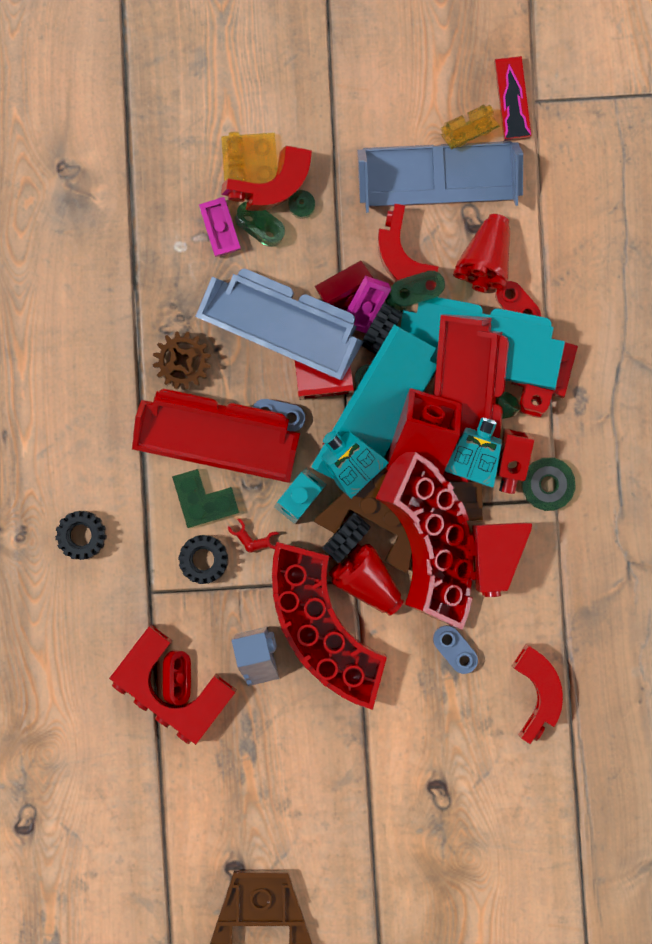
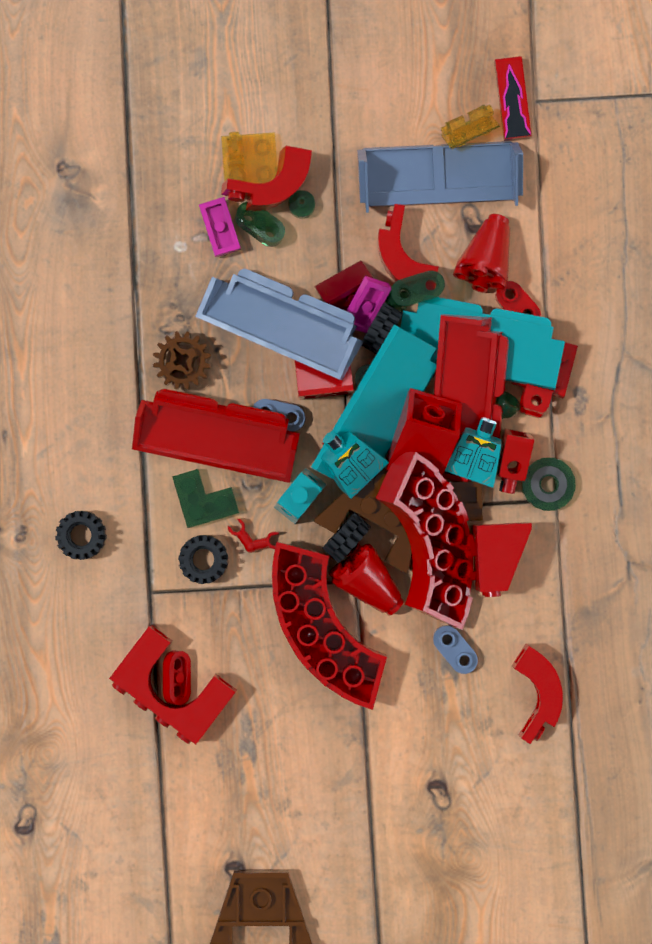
(255, 655): sand blue wedge -> none

